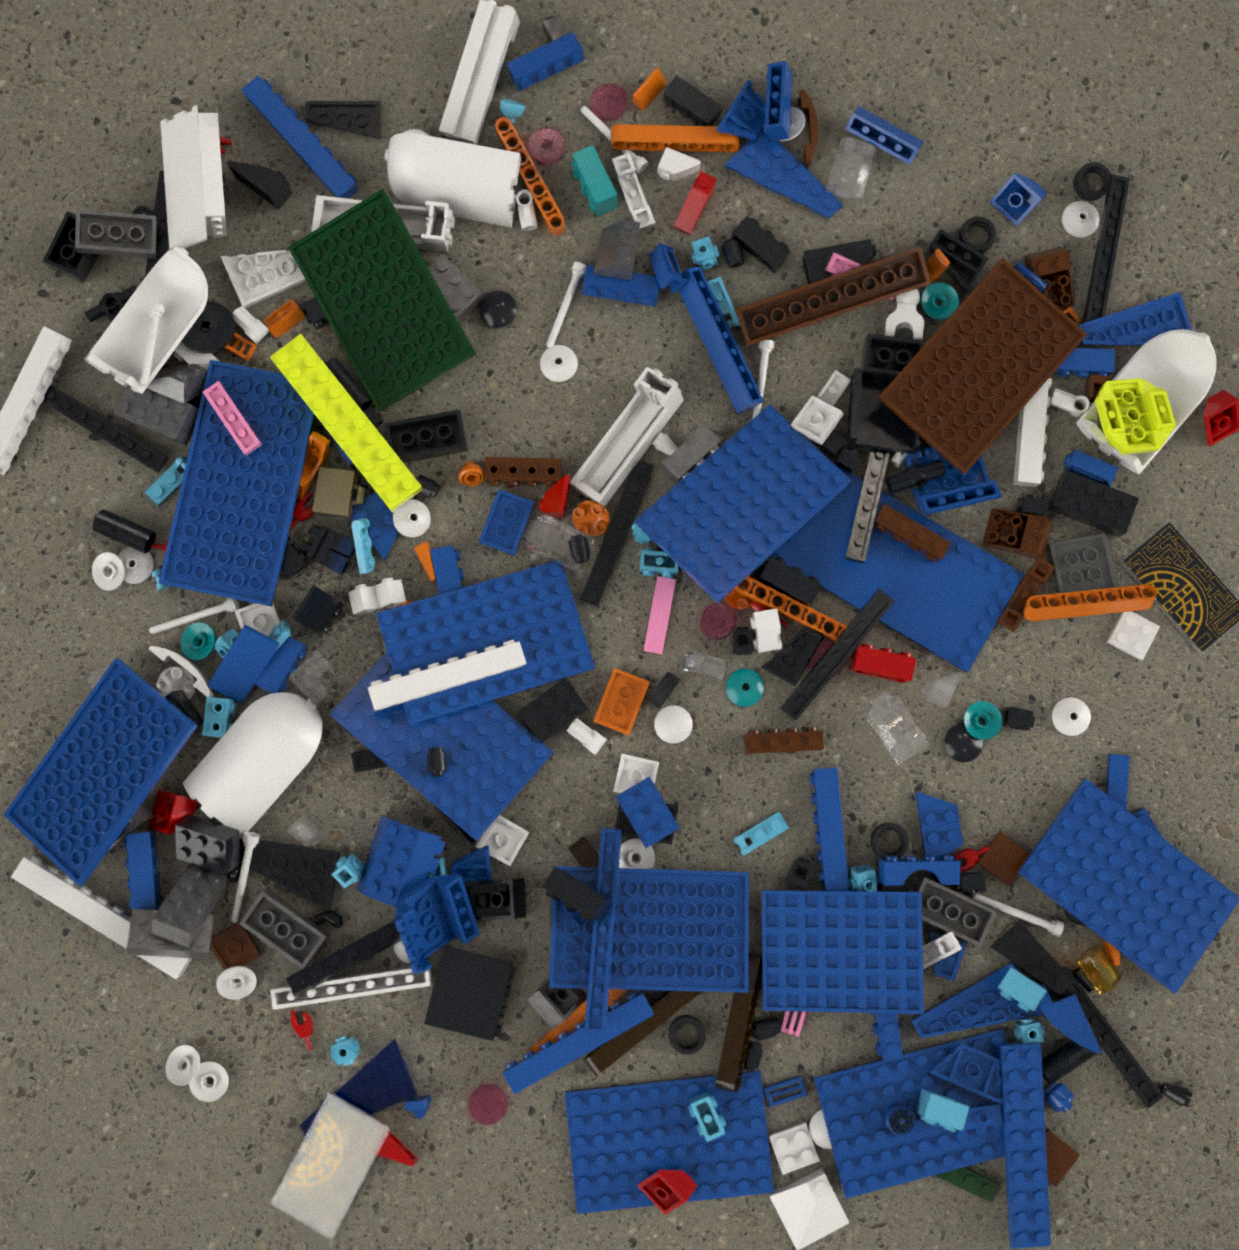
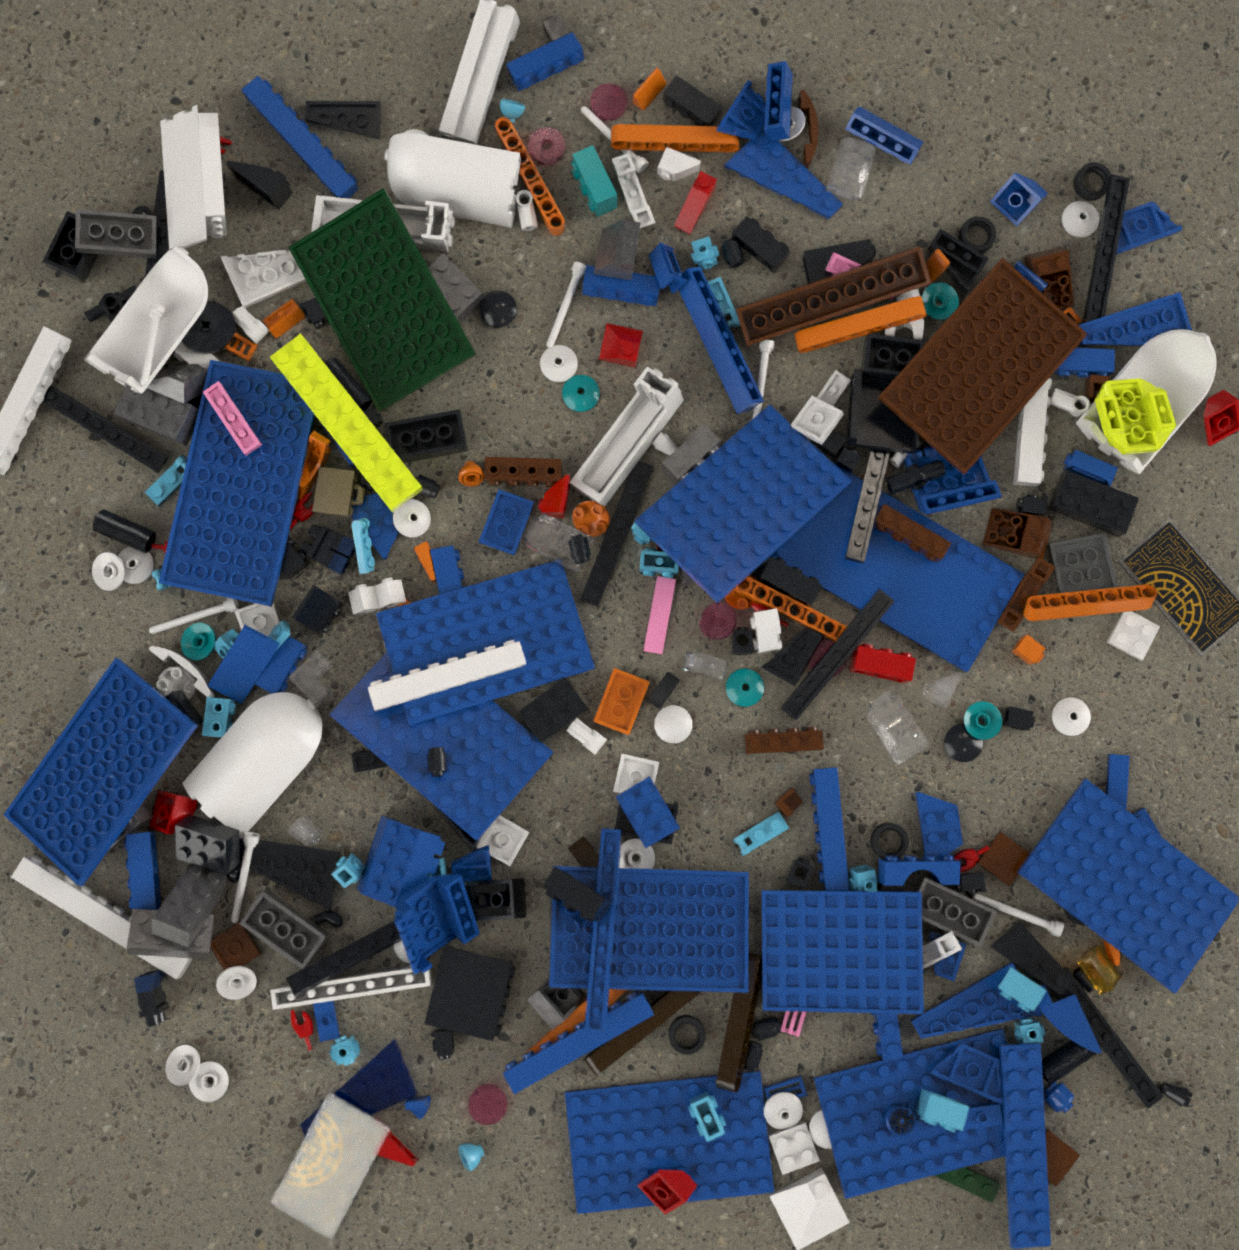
(151, 997): none -> black hips
(326, 1020): none -> blue plate
(443, 1043): none -> black brick
(470, 1155): none -> medium azure brick
(584, 401): none -> teal dish
(621, 345): none -> red slope
(781, 1103): none -> white dish
(788, 802): none -> reddish brown panel
(860, 324): none -> orange beam
(1029, 650): none -> orange brick
(1143, 226): none -> blue wing

